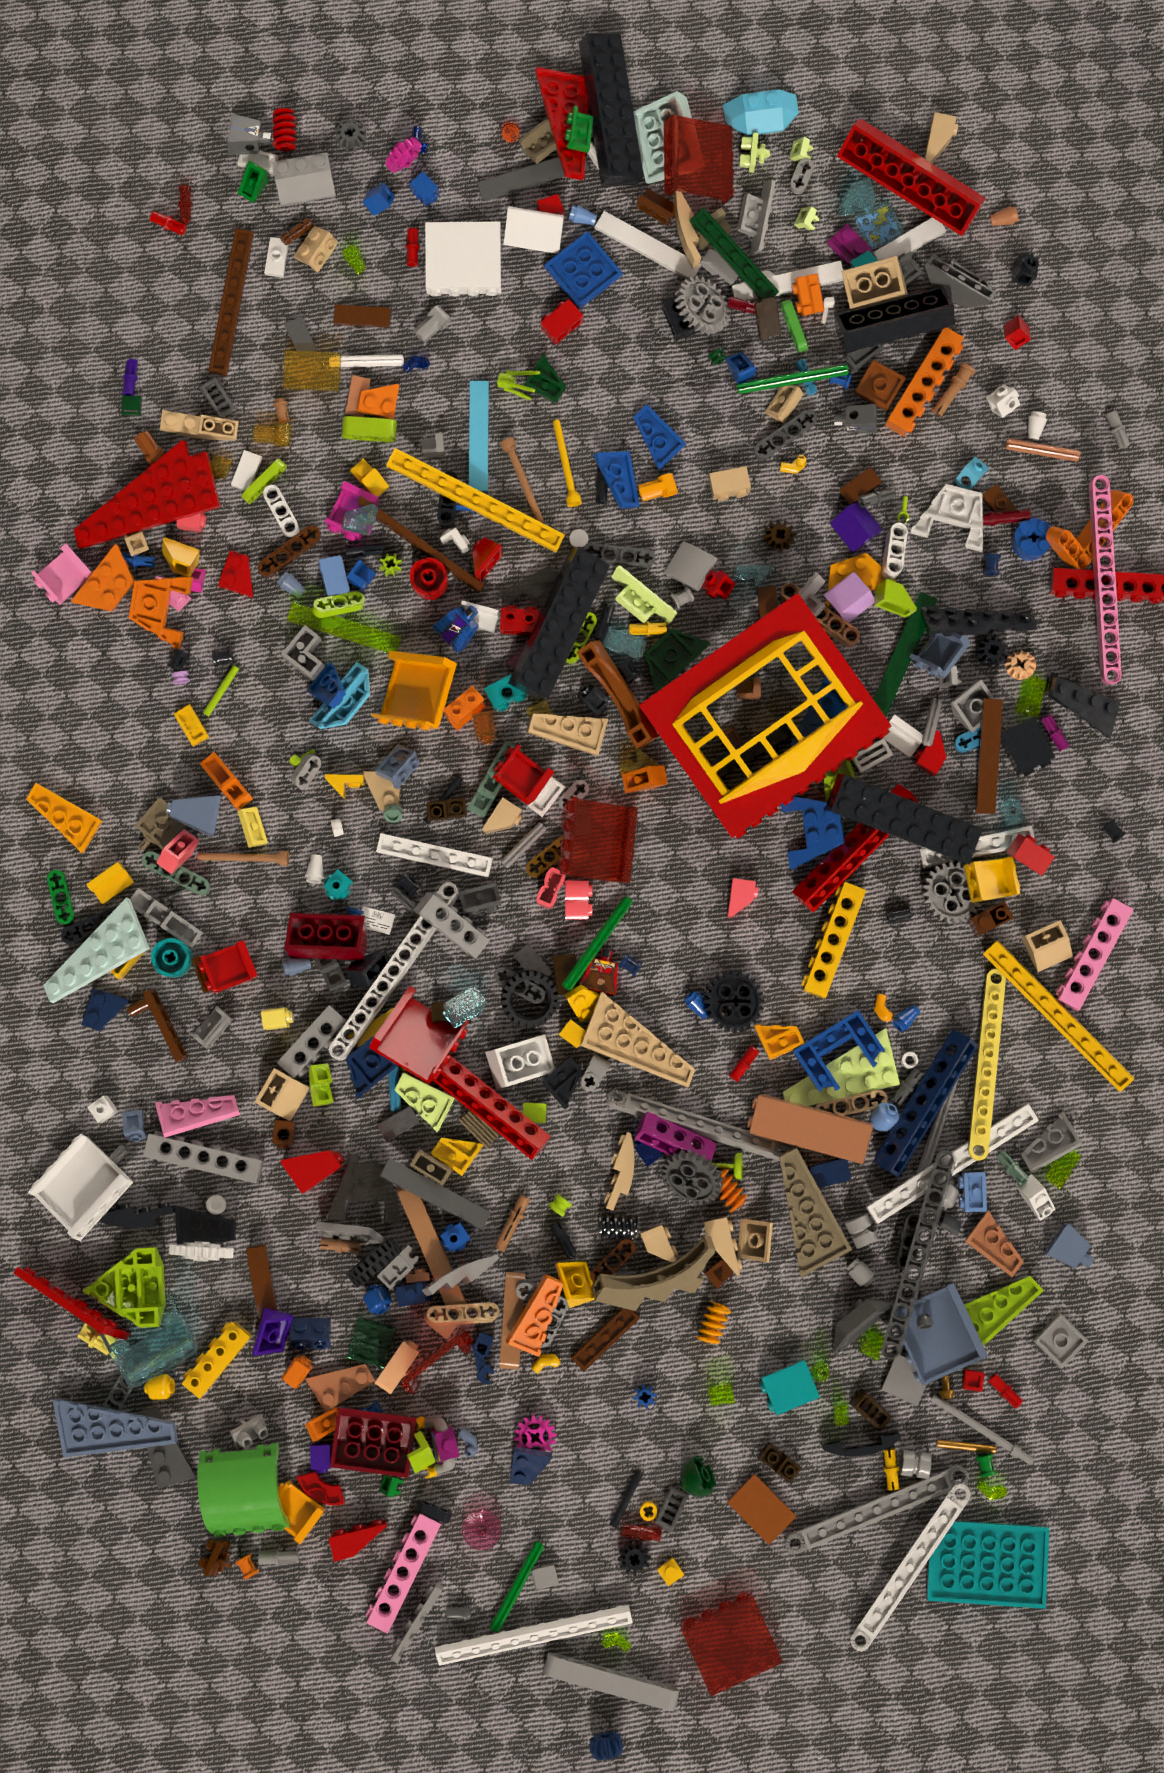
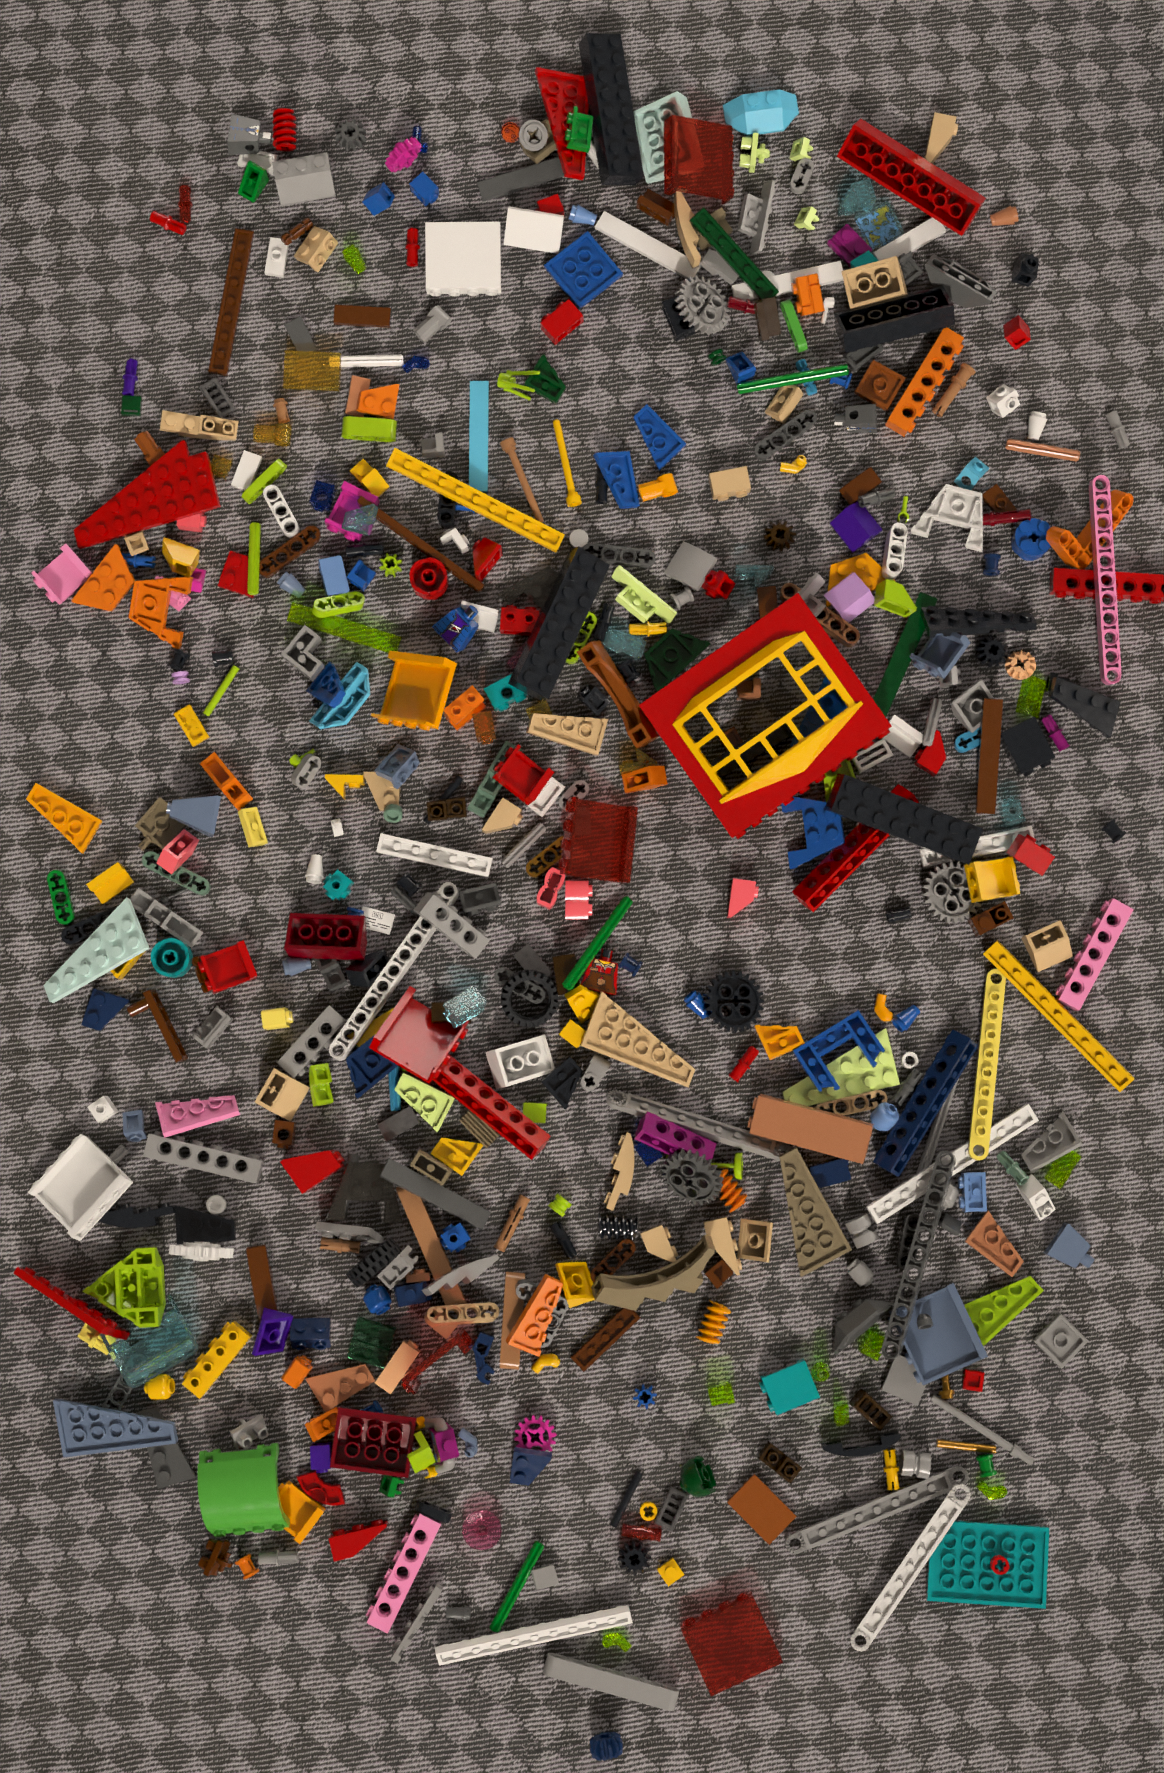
(254, 558): none -> lime axle
(280, 857): medium nougat piece -> none
(322, 488): none -> clear blue brick
(541, 134): none -> light grey gear
(855, 896): yellow brick -> none
(993, 1562): none -> red bush
(1005, 1390): red axle -> none

